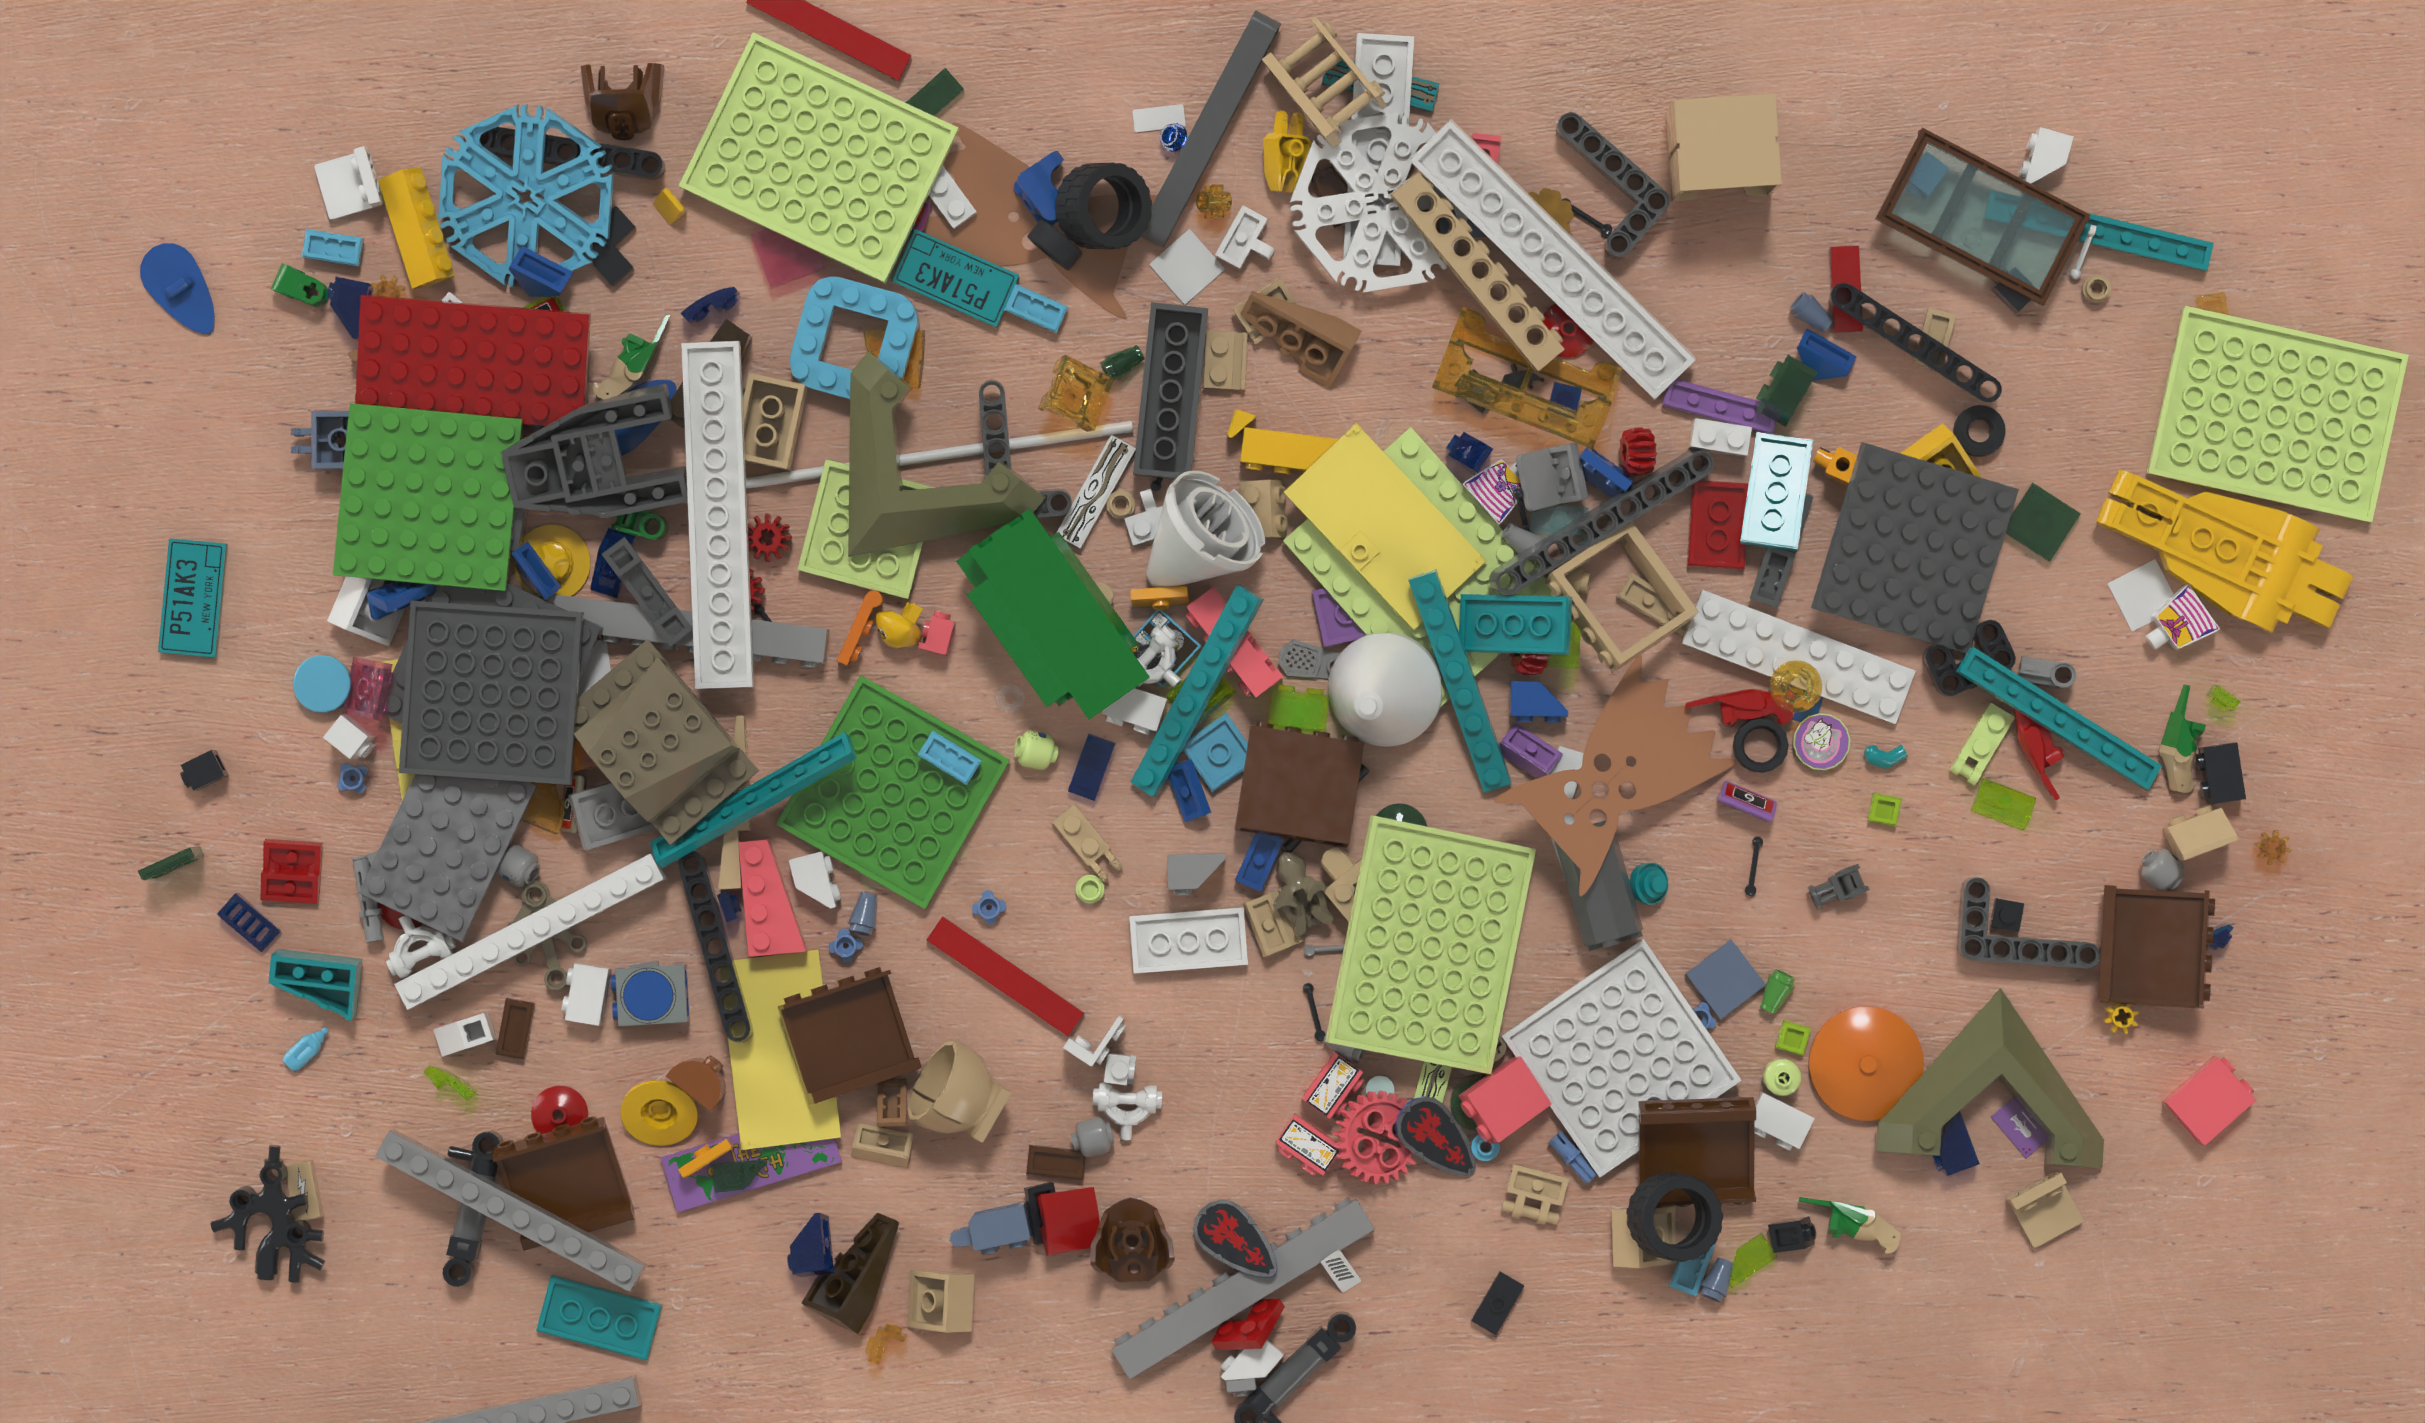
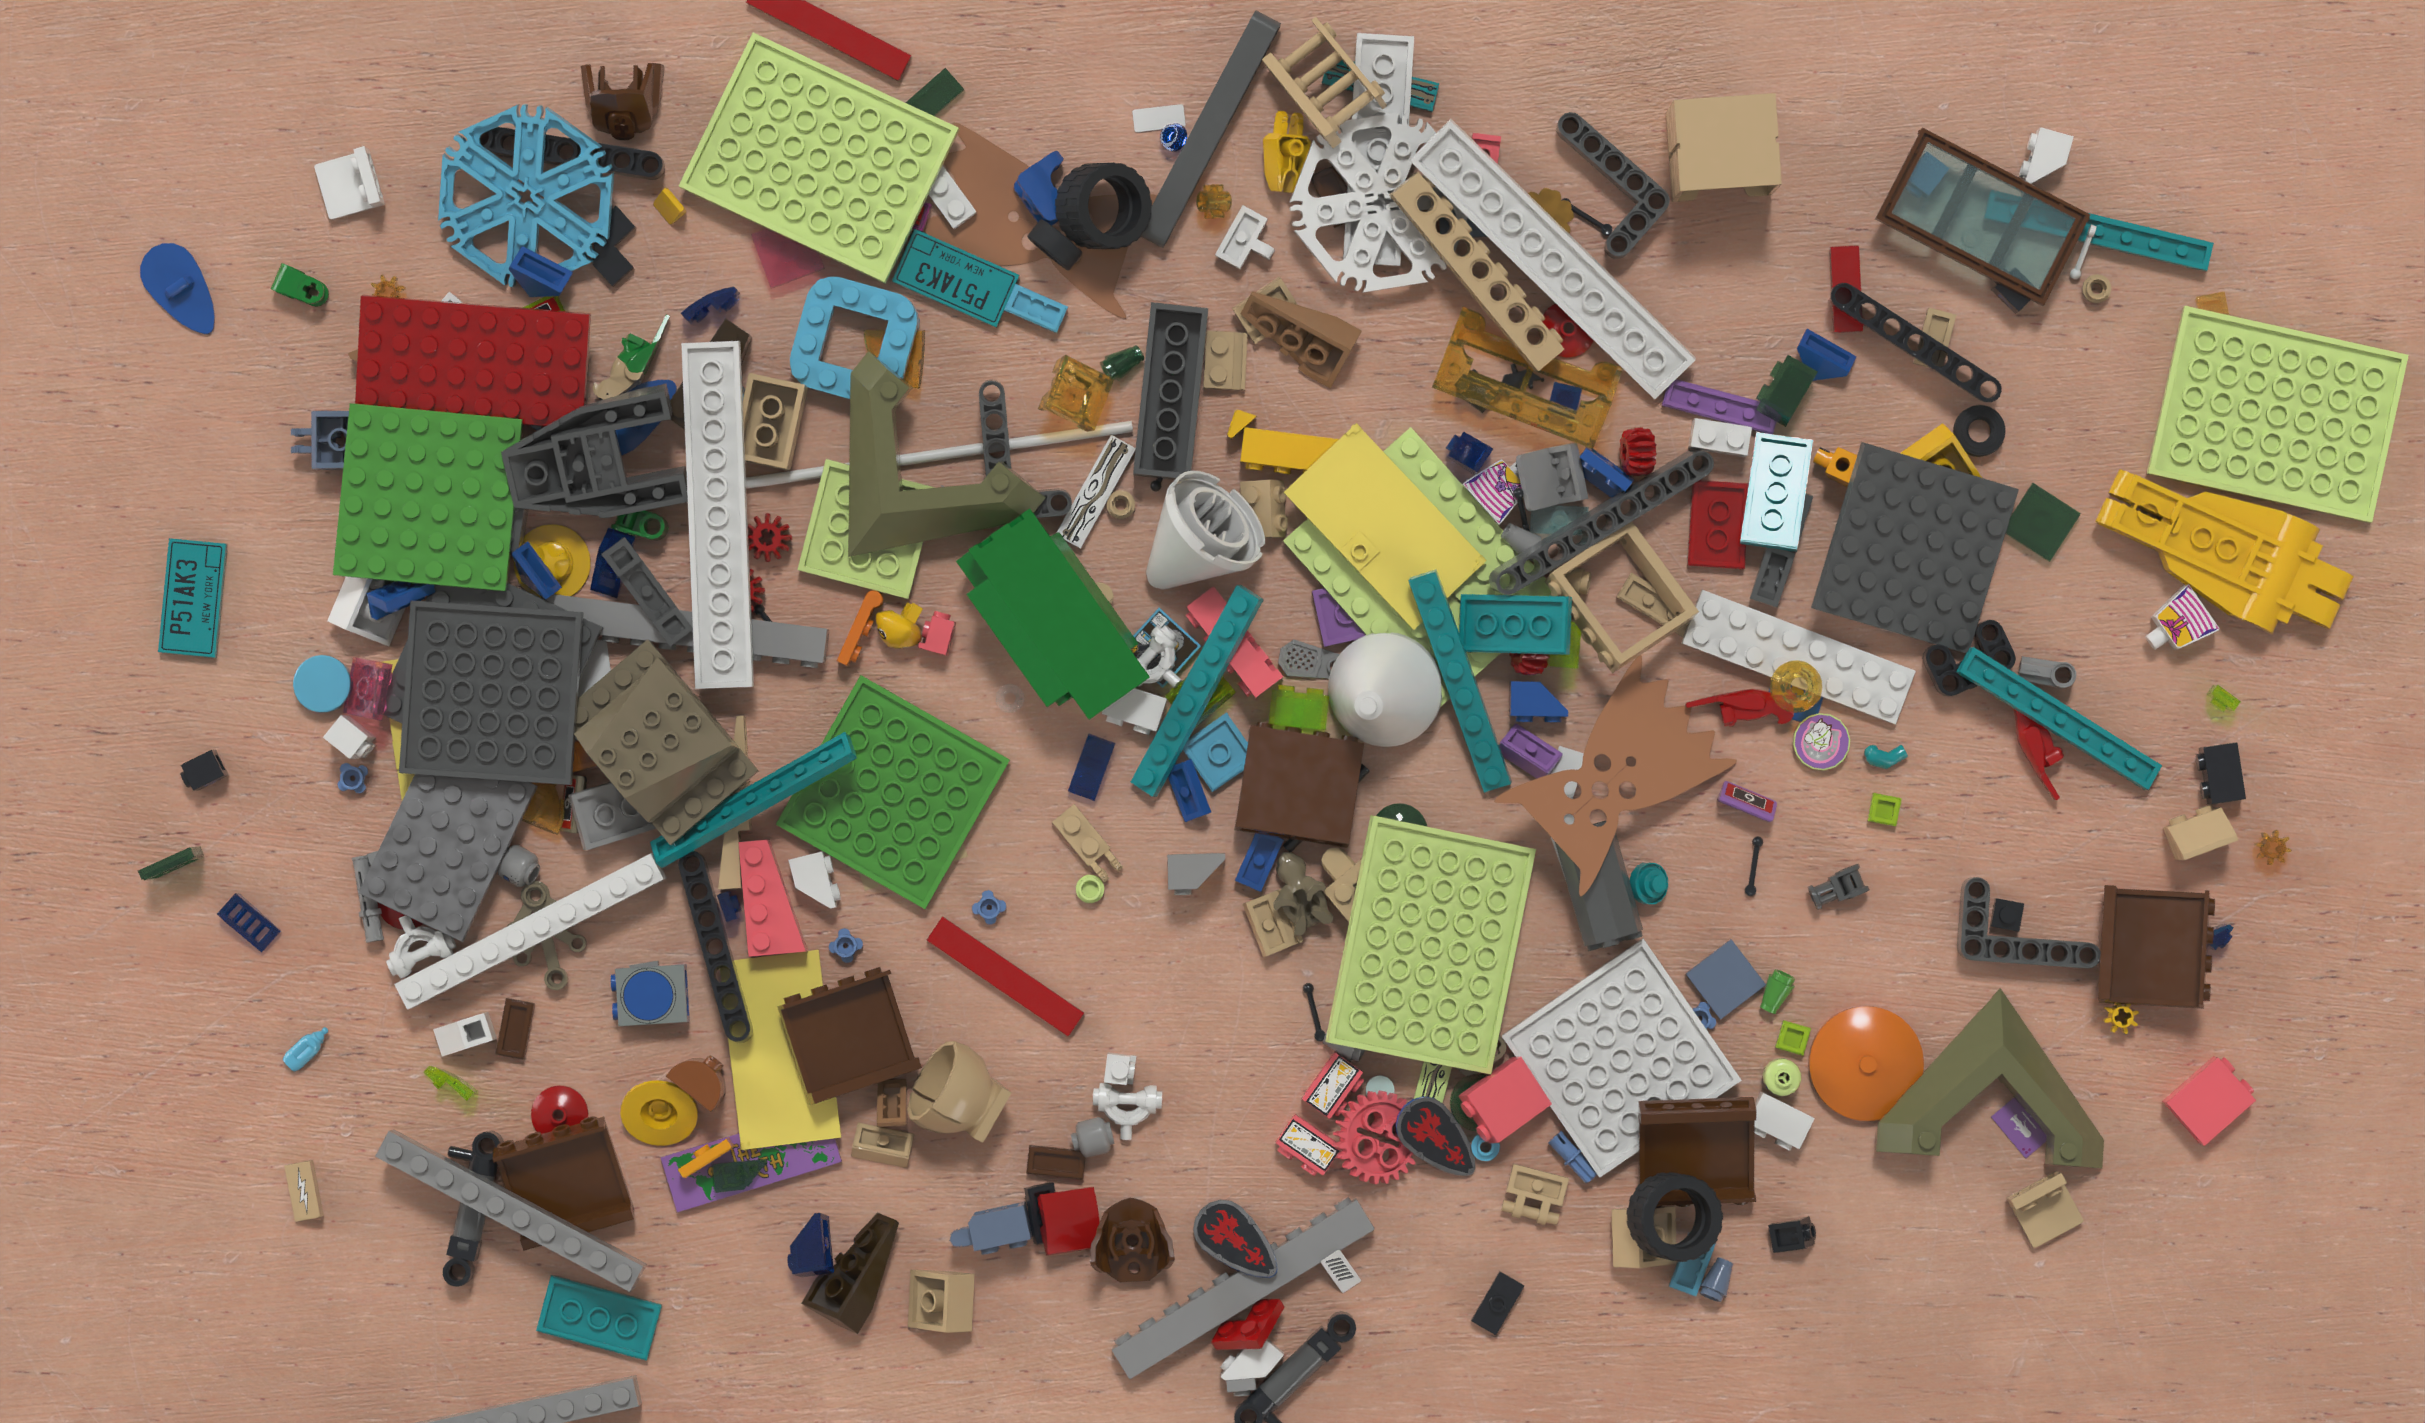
(283, 1231): black plant -> none
(291, 871): red slope -> none
(320, 978): teal wedge -> none
(332, 247): medium azure plate -> none
(345, 301): clear blue slope -> none
(416, 227): yellow brick -> none
(586, 993): white brick -> none
(864, 915): sand blue cone -> none
(877, 1345): clear yellow bracket -> none
(949, 757): medium azure plate -> none
(1035, 750): yellowish green head -> none
(1081, 1048): white bracket -> none
(1144, 525): white plate -> none
(1160, 597): light orange plate -> none
(1187, 266): white sticker -> none
(1188, 940): white plate -> none
(1309, 950): light grey hinge -> none
(1750, 1258): clear neon green slope -> none
(1782, 748): black tyre -> none
(1811, 312): sand blue cone -> none
(1859, 1223): animal -> none
(1955, 1148): clear blue slope -> none
(1982, 742): yellowish green plate -> none
(2003, 804): clear neon green slope -> none
(2141, 593): white sticker -> none
(2162, 870): light grey head -> none
(2180, 745): animal -> none

